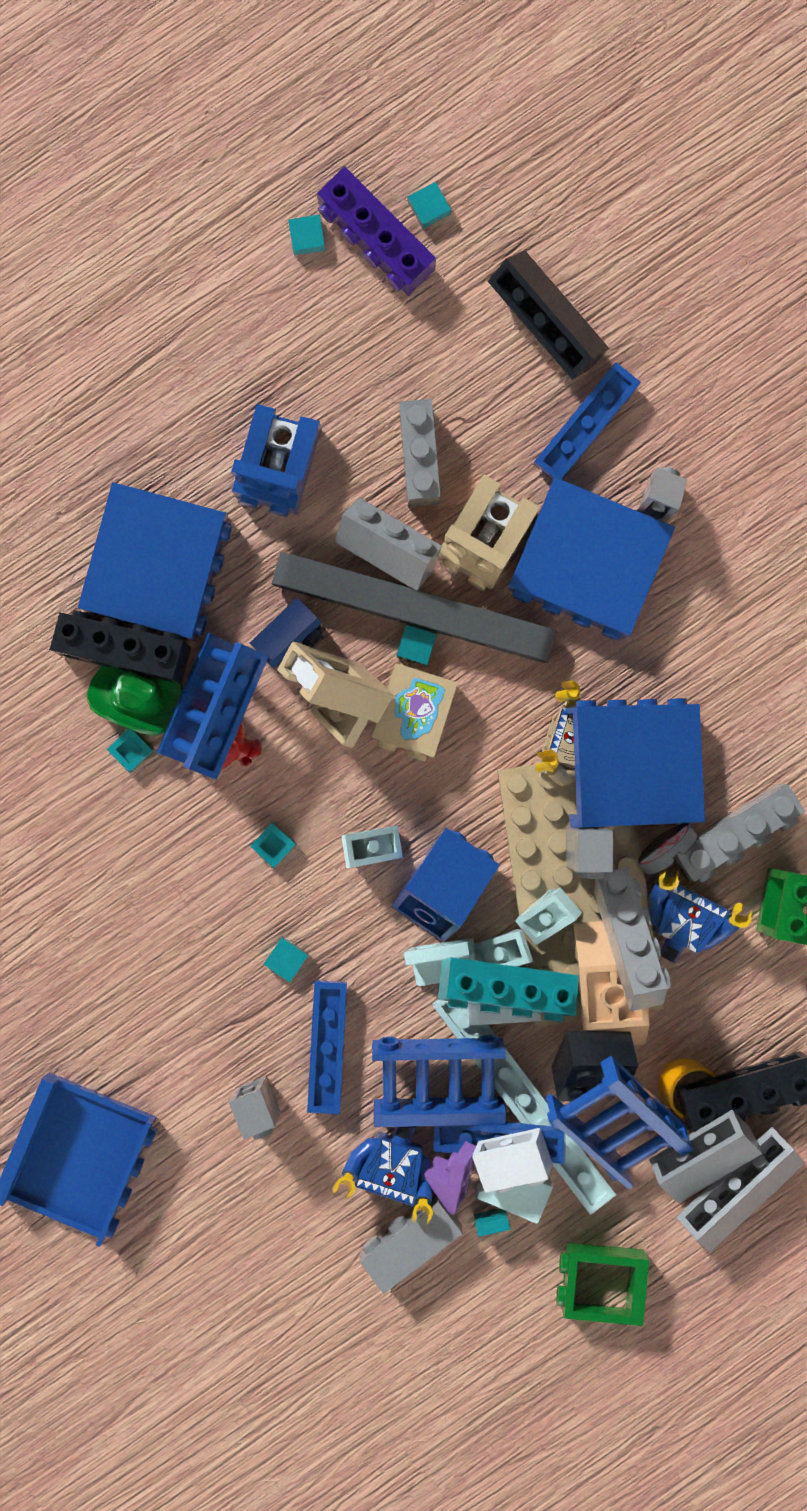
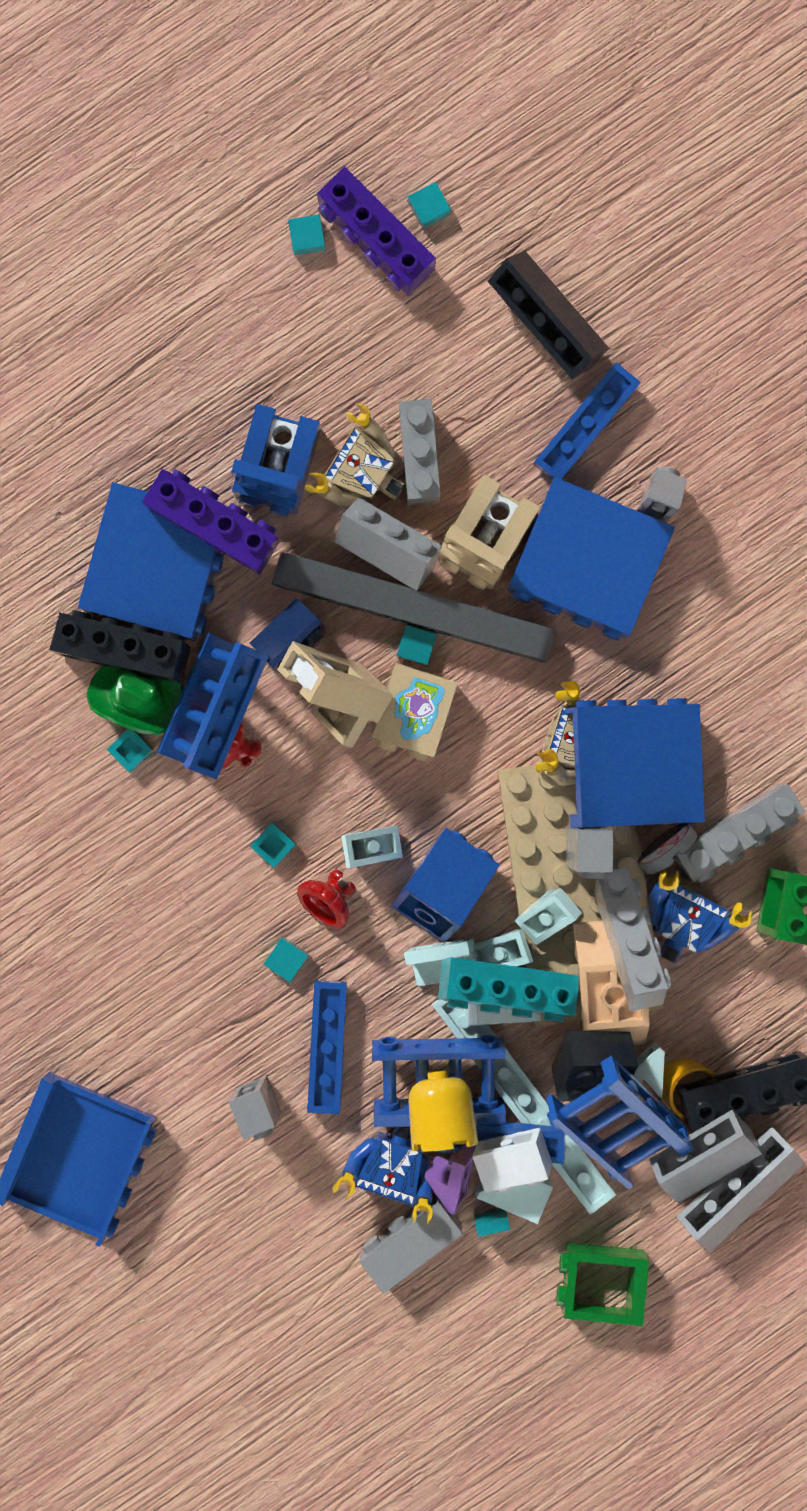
(212, 521): none -> dark purple brick
(326, 900): none -> red hair
(360, 466): none -> torso
(441, 1113): none -> yellow cylinder
(651, 1068): none -> light aqua slope

